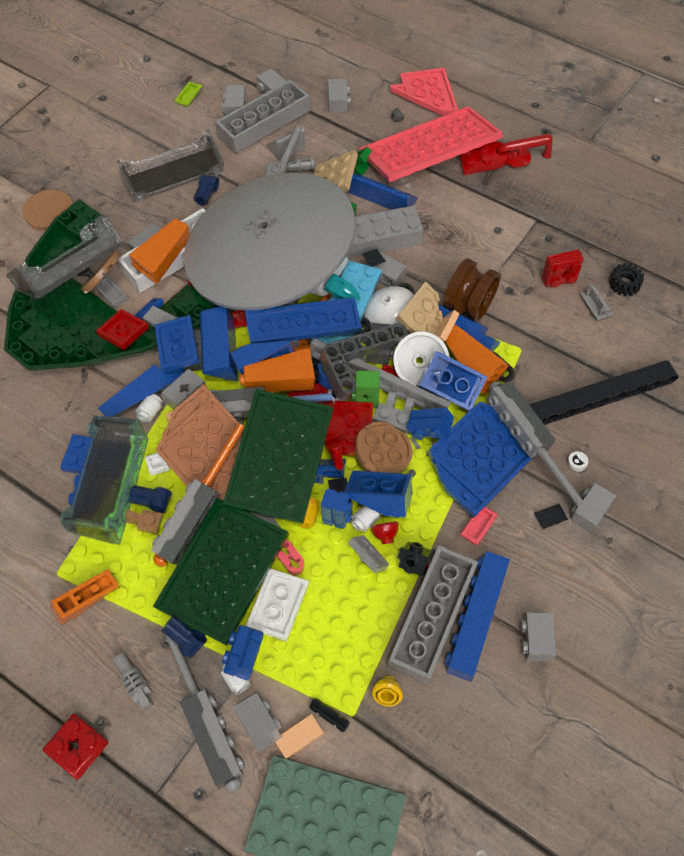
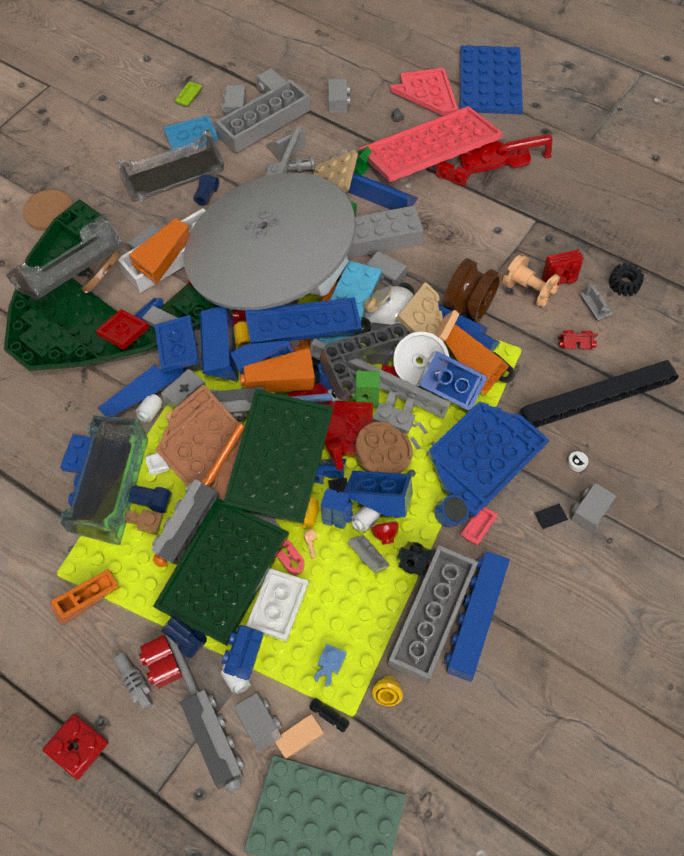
(111, 292): light grey tile -> none
(160, 662): none -> red brick
(185, 132): none -> dark azure plate
(241, 334): none -> yellow brick
(309, 536): none -> light nougat hand
(330, 661): none -> medium blue plate
(341, 288): teal plate -> none
(373, 257): black piece -> none
(377, 299): none -> tan plate
(430, 423): blue brick -> none
(447, 172): none -> red hinge
(451, 511): none -> piece
(491, 79): none -> blue plate
(526, 277): none -> light nougat piece
(527, 429): piece -> none
(539, 637): light grey brick -> none
(585, 339): none -> red hinge

